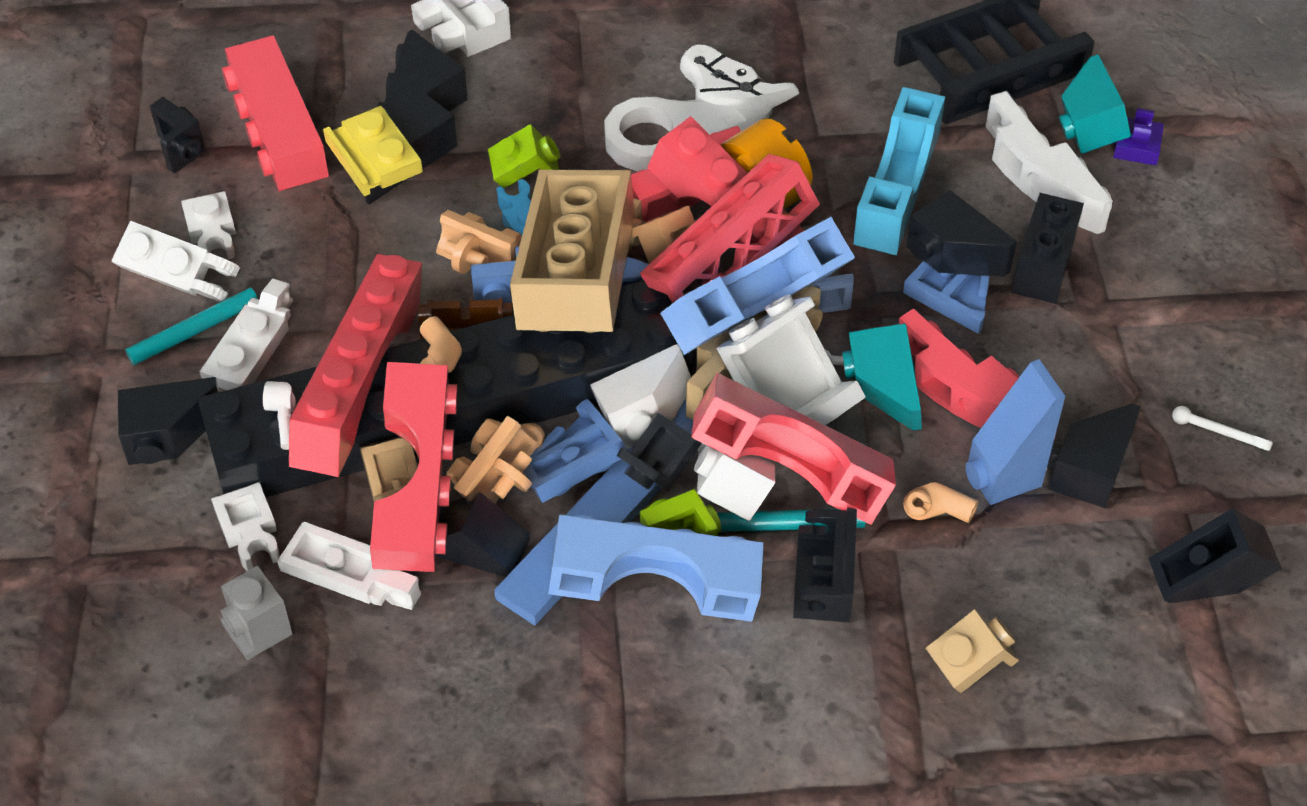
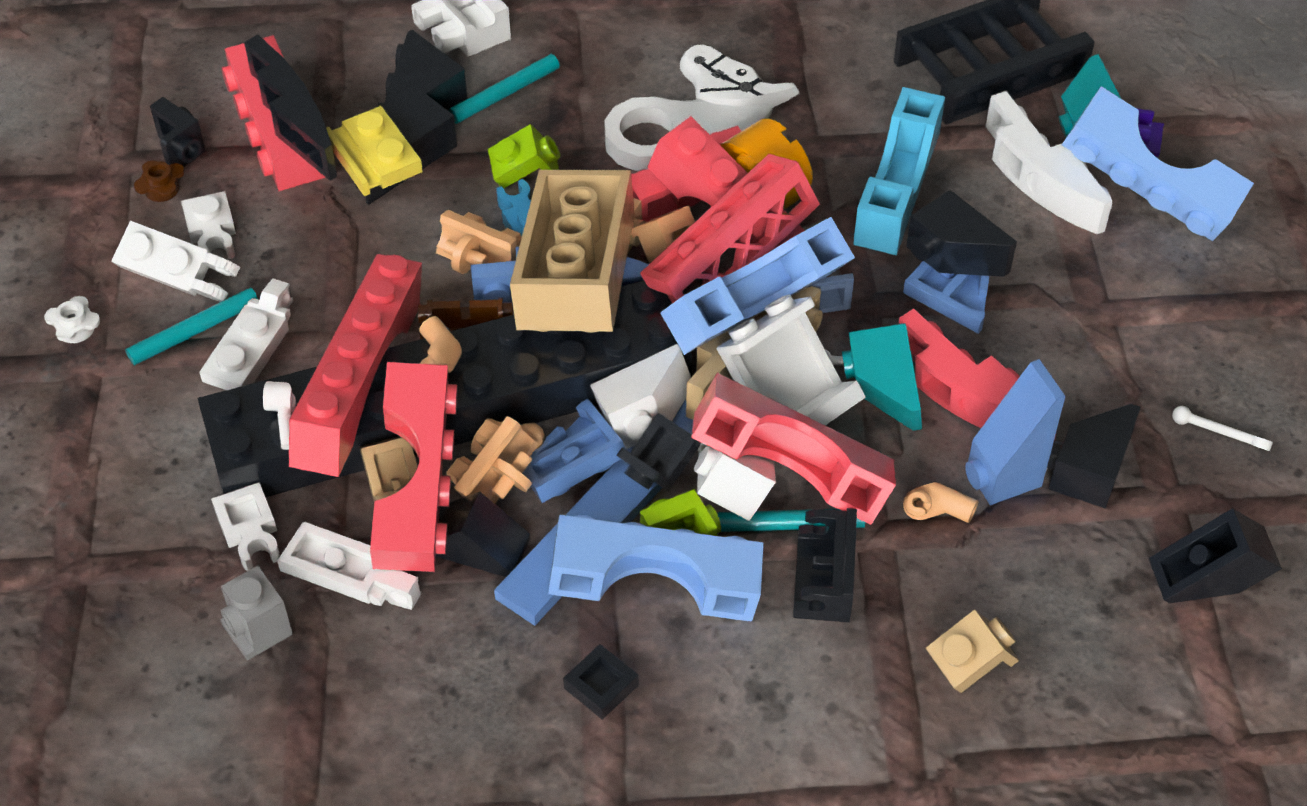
(73, 320): none -> white plate
(159, 180): none -> reddish brown plate
(161, 419): black slope -> none
(291, 106): none -> black slope
(504, 88): none -> teal bar
(601, 681): none -> black plate
(1047, 248): black brick -> none
(1111, 141): none -> light blue arch

